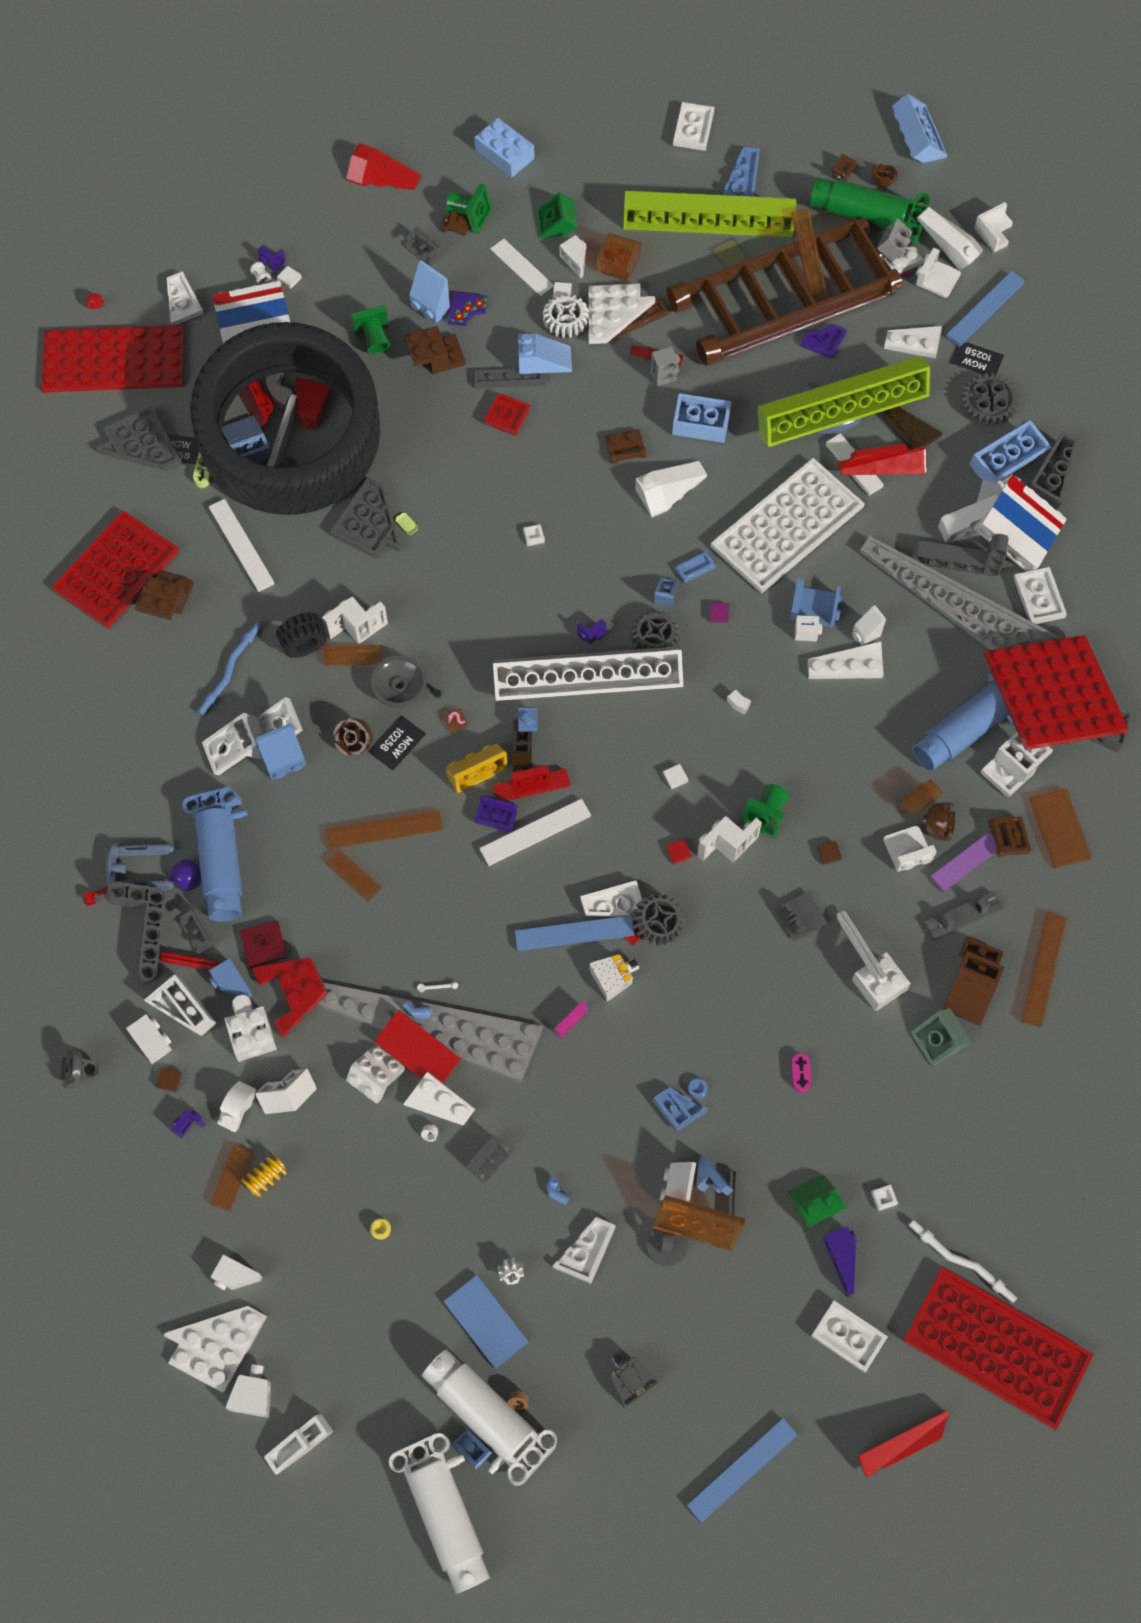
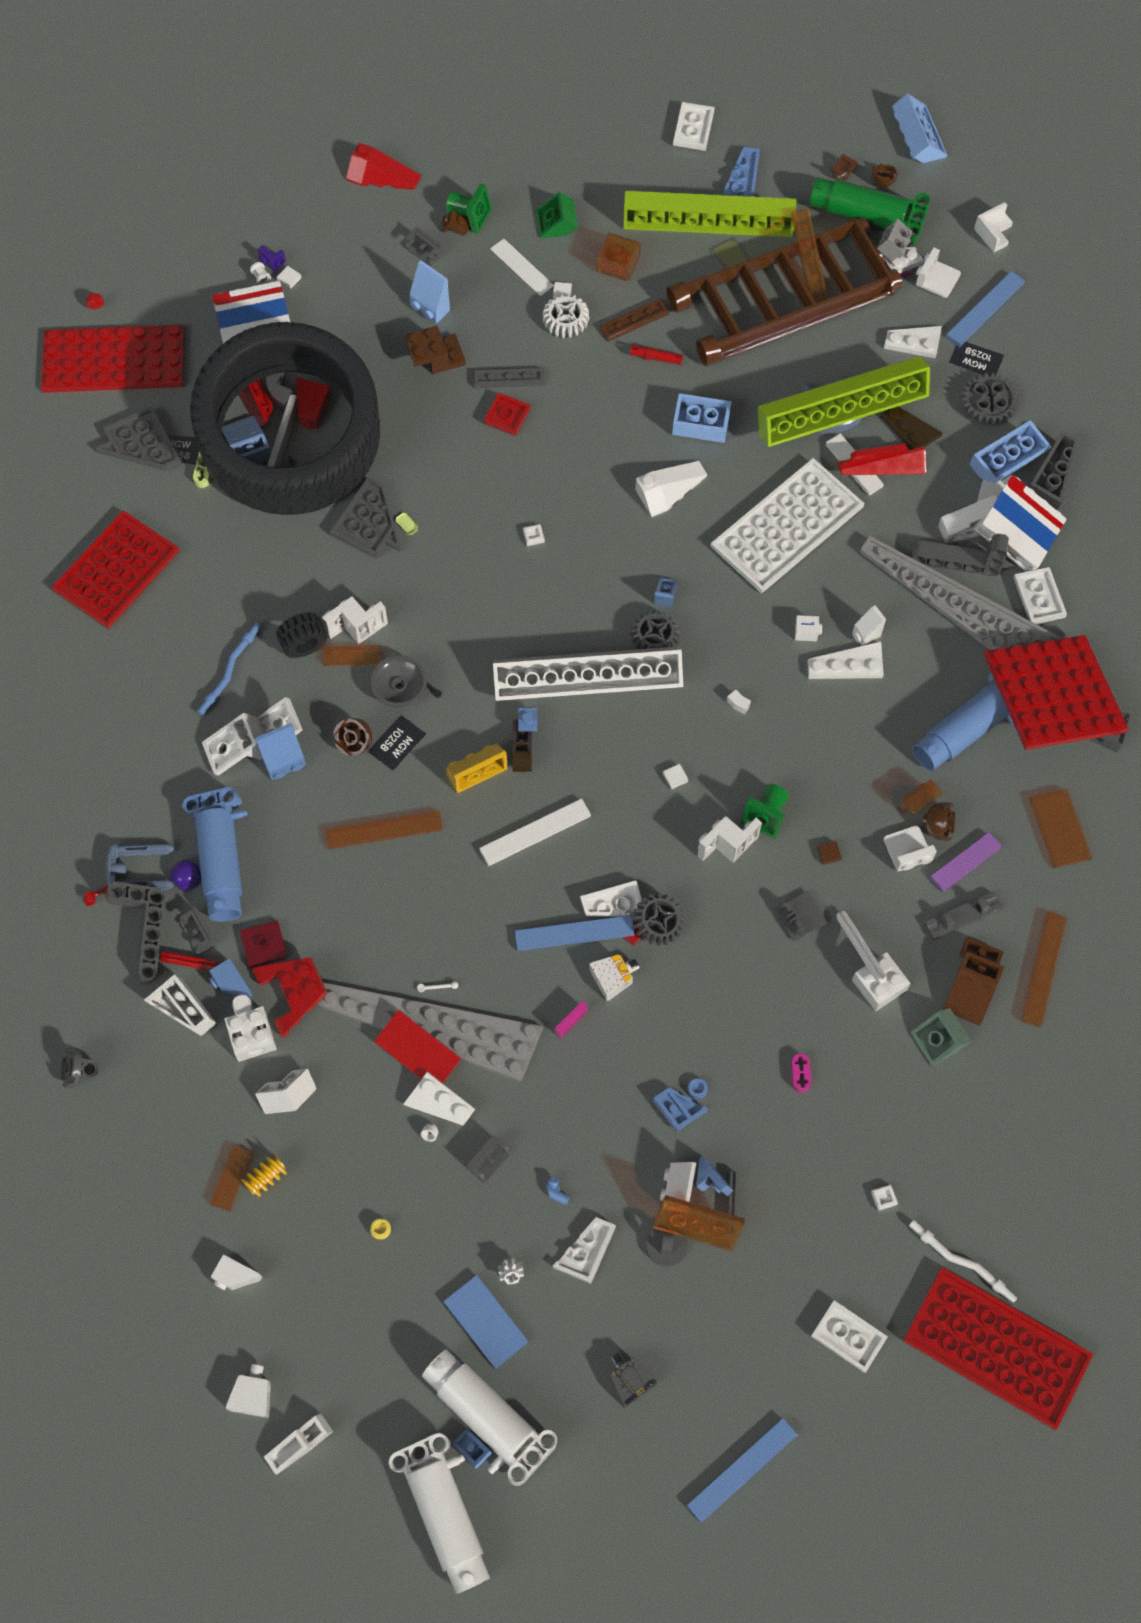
(149, 1038): white brick -> none
(164, 595): reddish brown bracket -> none
(168, 1080): reddish brown tile -> none
(182, 300): white wing -> none
(183, 1123): dark purple bracket -> none
(216, 1346): white wing -> none
(235, 1104): white brick -> none
(241, 545): white tile -> none
(353, 875): clear orange tile -> none
(371, 324): green plant -> none
(374, 1073): white bracket -> none
(418, 1013): medium blue arm -> none
(455, 720): clear orange tile -> none
(466, 306): dark purple tile -> none
(496, 813): dark purple bracket -> none
(504, 147): light blue brick -> none
(518, 1400): medium nougat tile -> none
(531, 782): red bracket -> none
(543, 355): light blue slope -> none
(574, 254): white slope -> none
(595, 632): dark purple bracket -> none
(614, 309): white wing -> none
(625, 441): reddish brown plate -> none
(664, 366): light grey brick -> none
(678, 851): red tile -> none
(695, 567): medium blue tile -> none
(719, 612): magenta tile -> none
(816, 603): medium blue panel -> none
(816, 1201): green slope -> none
(824, 341): dark purple tile -> none
(842, 1252): dark purple slope -> none
(903, 1445): red wedge -> none
(954, 242): white wedge -> none
(1014, 765): white bracket -> none
(1015, 836): reddish brown plate -> none

